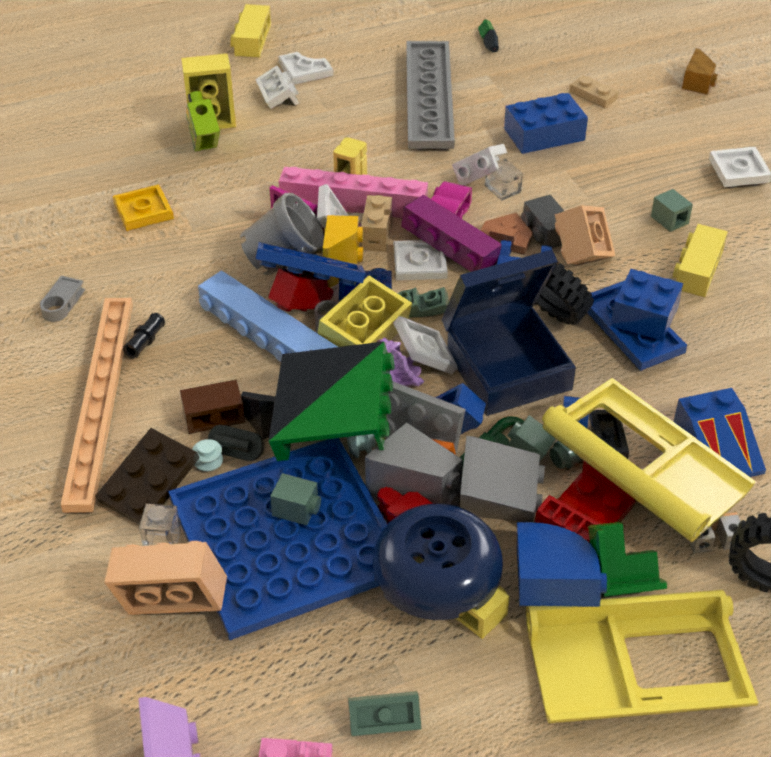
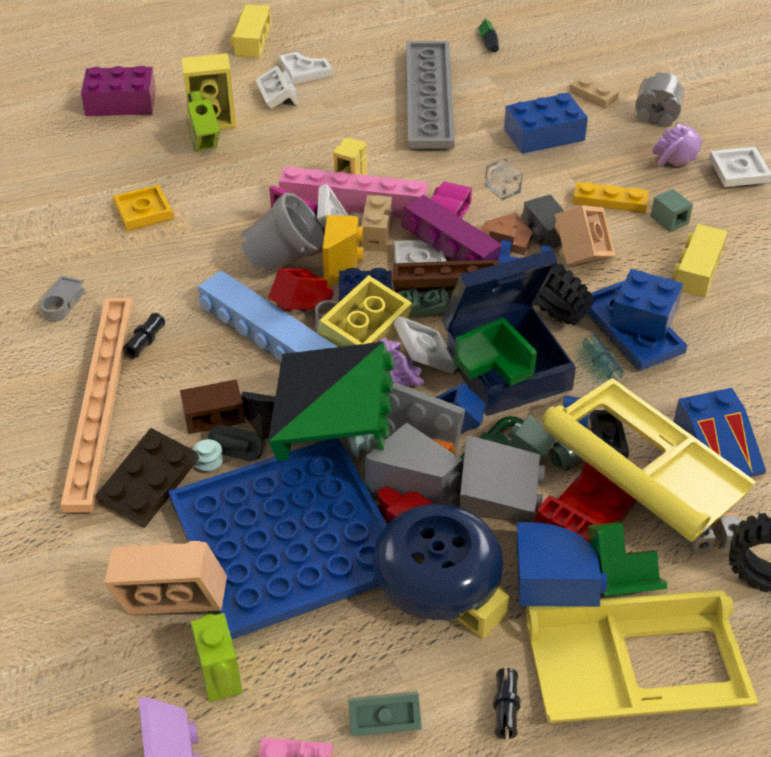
(118, 91): none -> magenta brick
(159, 525): clear brick -> none
(216, 656): none -> lime torso
(295, 499): sand green brick -> none
(298, 261): blue plate -> none
(434, 275): none -> reddish brown fence
(478, 164): white bracket -> none
(496, 348): none -> green panel
(506, 703): none -> black pin
(603, 357): none -> clear light blue pin
(611, 197): none -> yellow plate
(659, 99): none -> light grey brick
(678, 146): none -> lavender hair
(700, 73): pearl gold slope -> none

